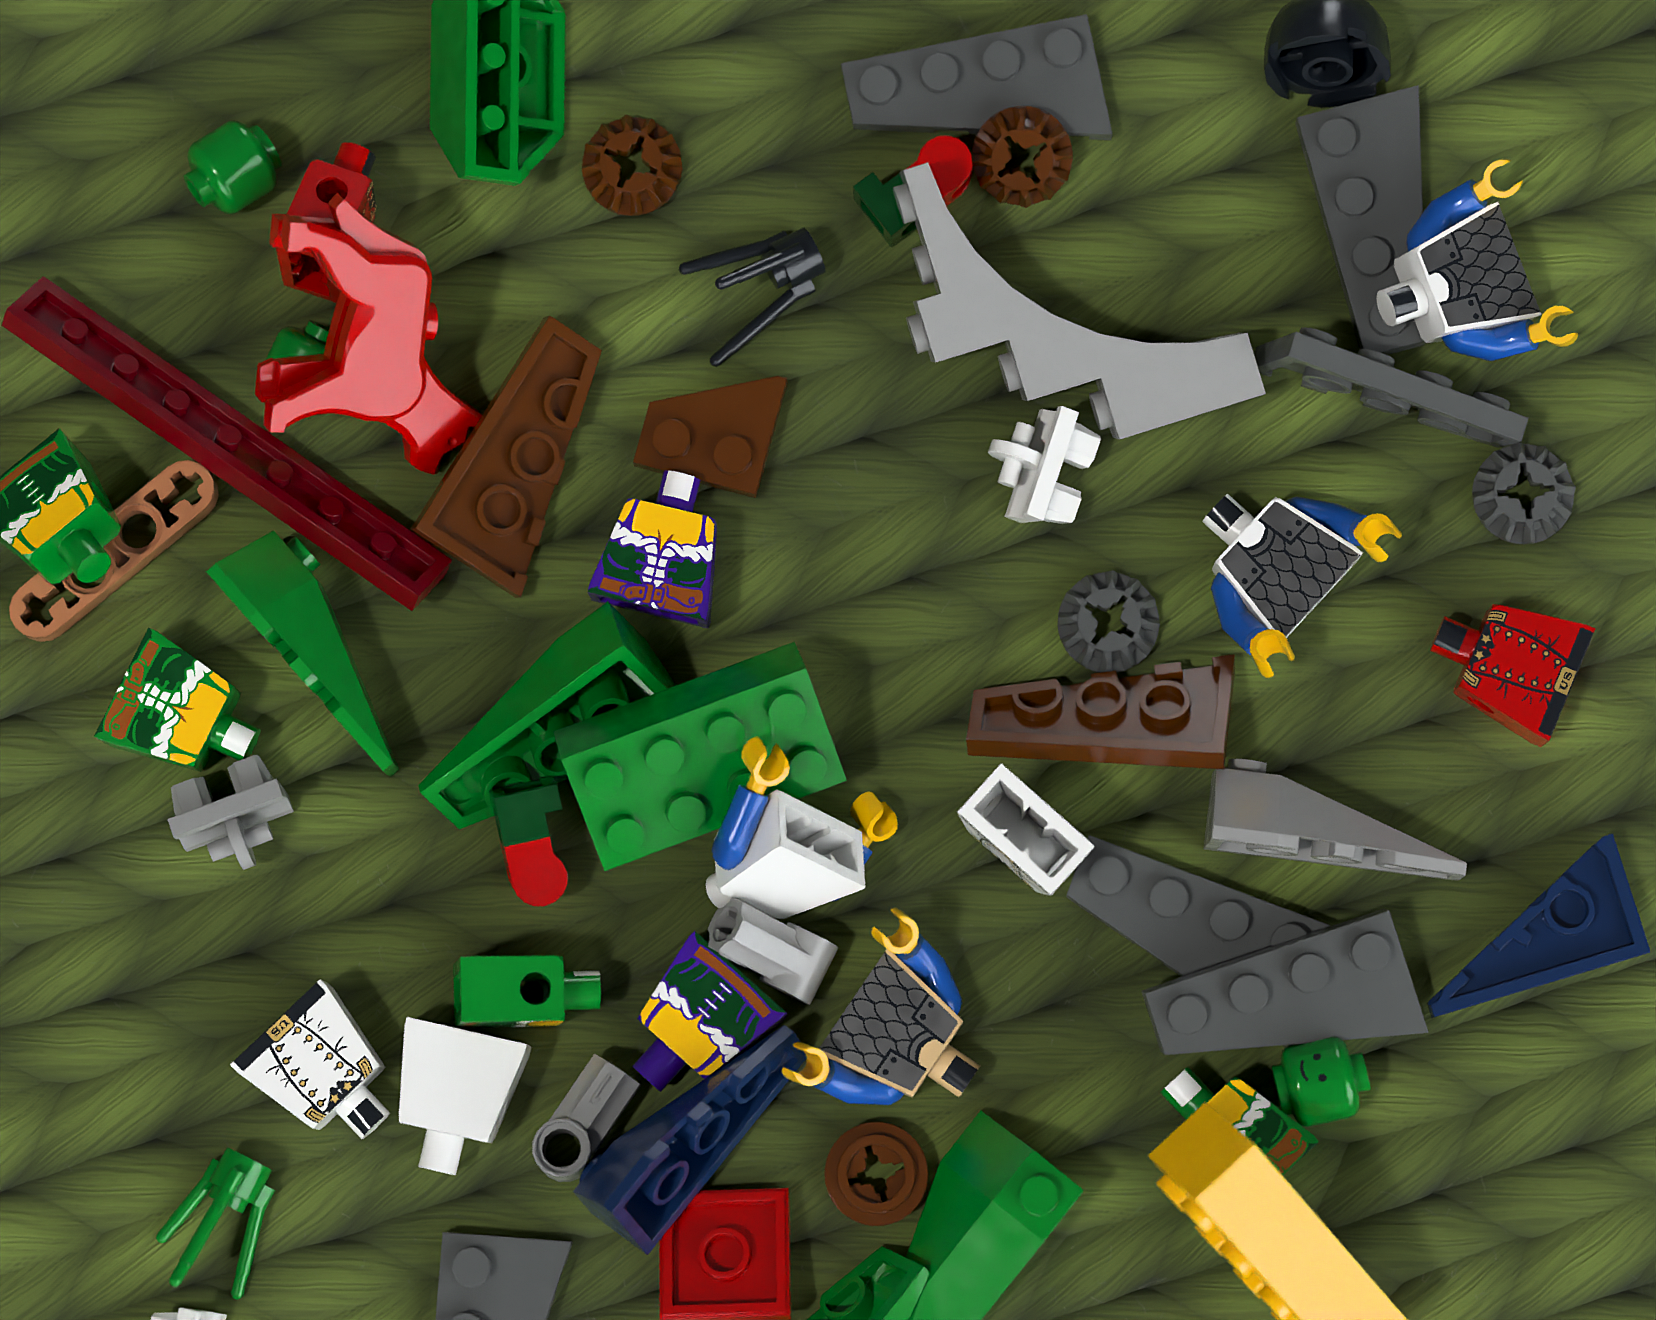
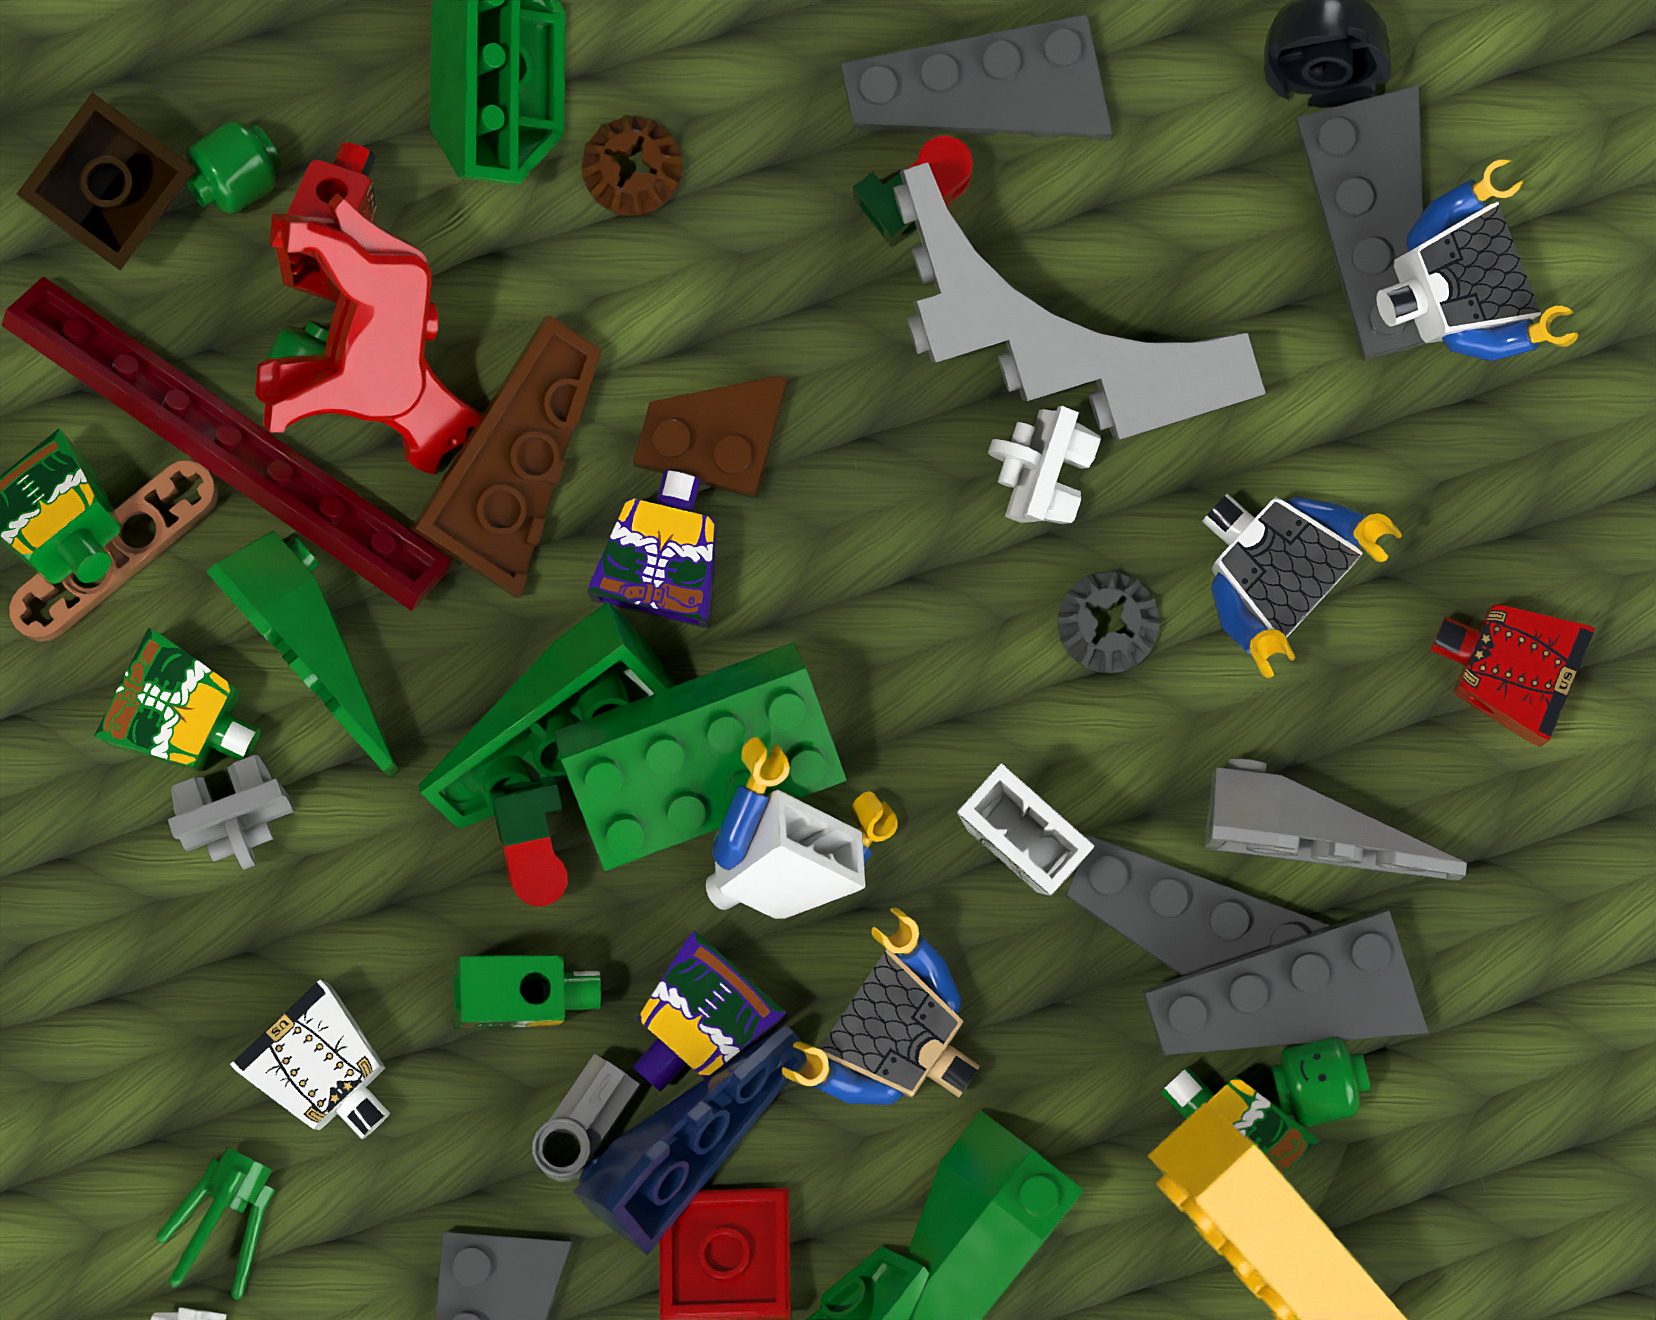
(105, 182): none -> dark brown slope
(456, 1087): white torso -> none
(781, 953): light grey piece -> none
(785, 258): black plant -> none
(891, 1146): reddish brown gear -> none
(1027, 127): reddish brown gear -> none
(1135, 720): reddish brown wing -> none
(1390, 390): dark grey wing -> none
(1504, 515): dark grey gear -> none
(1570, 929): dark blue wing -> none

